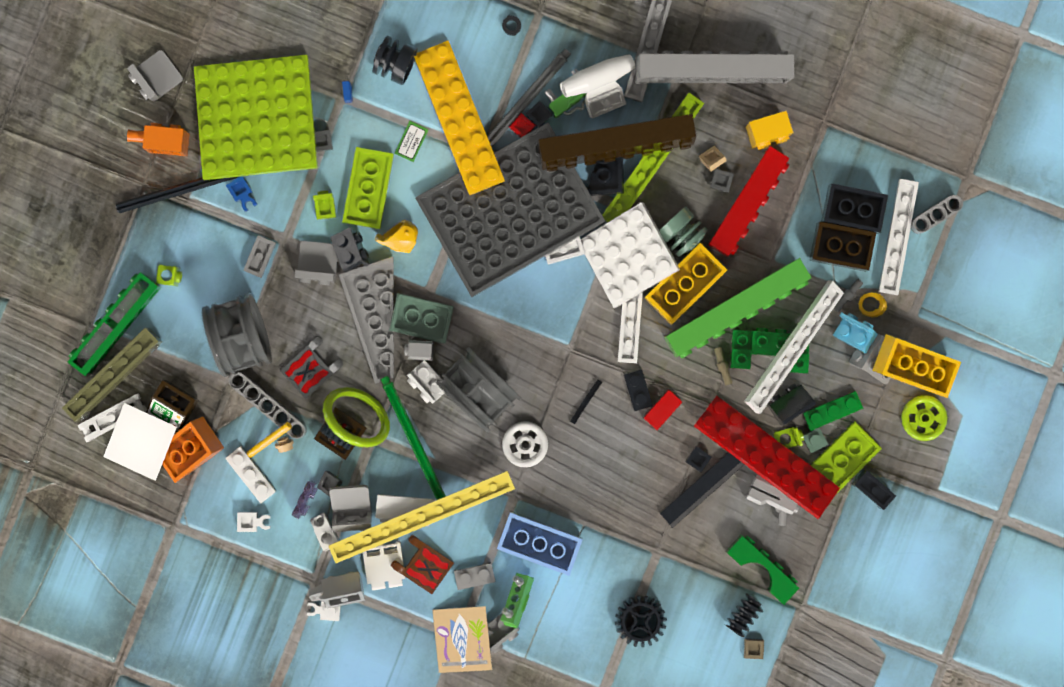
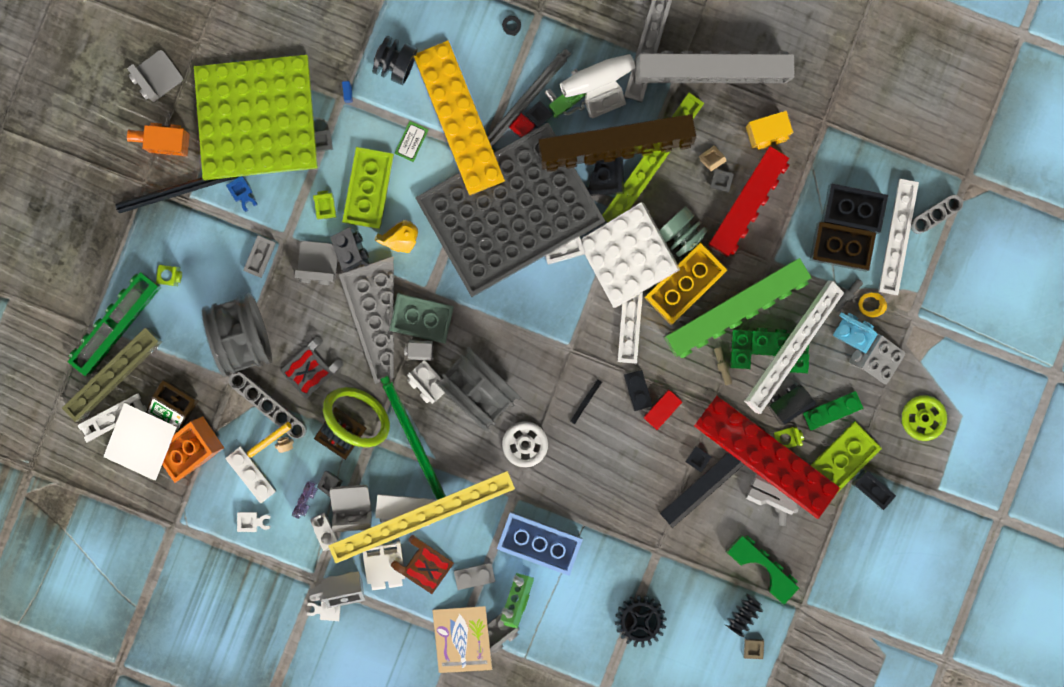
(815, 440): sand green plate -> none
(916, 366): yellow brick -> none

